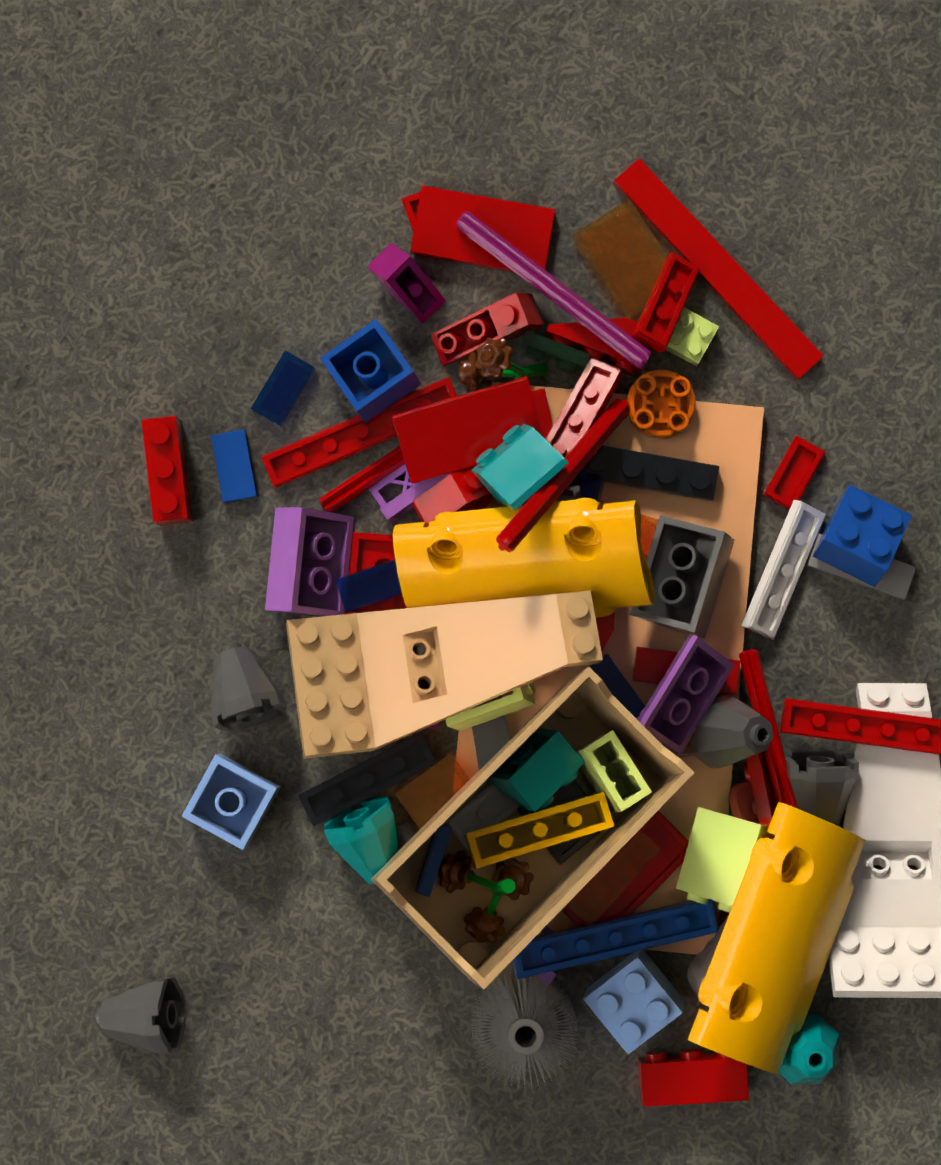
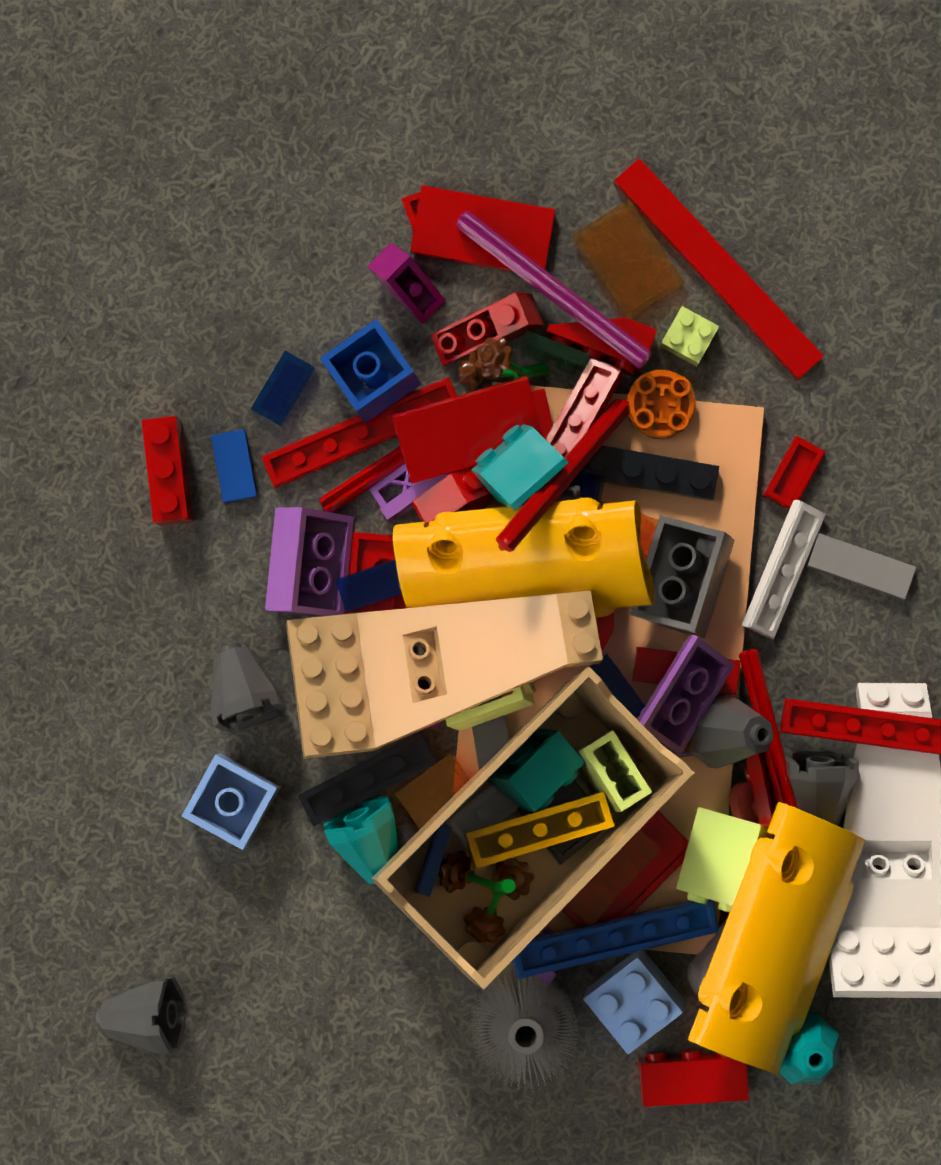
(665, 302): red tile -> none
(862, 535): blue brick -> none

